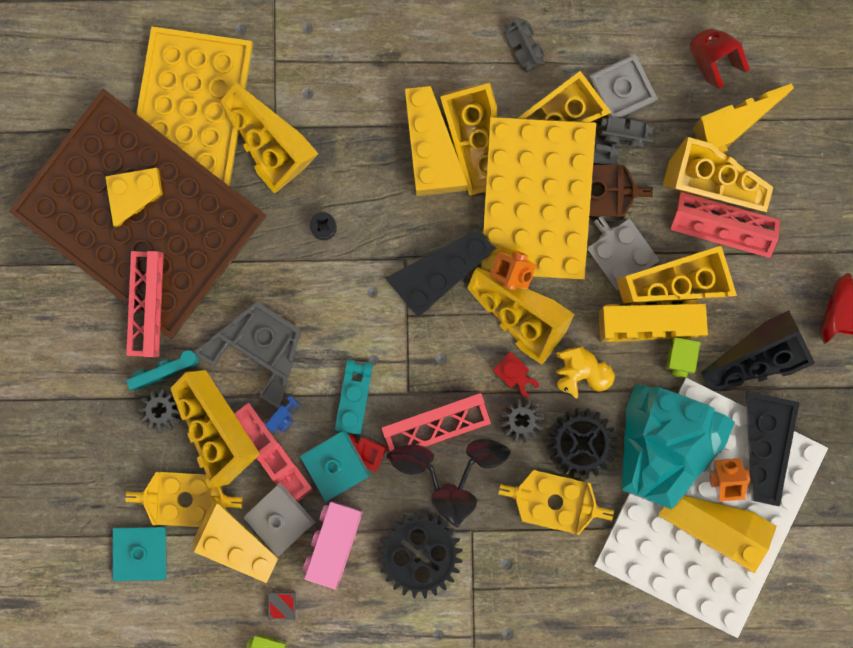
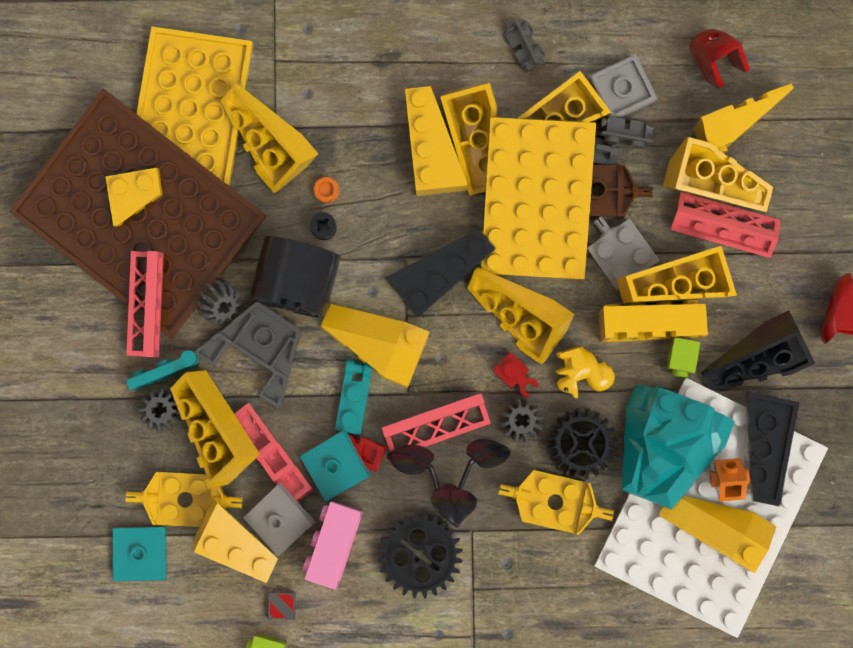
(218, 301): none -> dark grey gear
(282, 419): blue plate -> none
(294, 276): none -> black brick
(326, 190): none -> orange tile
(382, 342): none -> yellow wedge
(513, 270): orange brick -> none

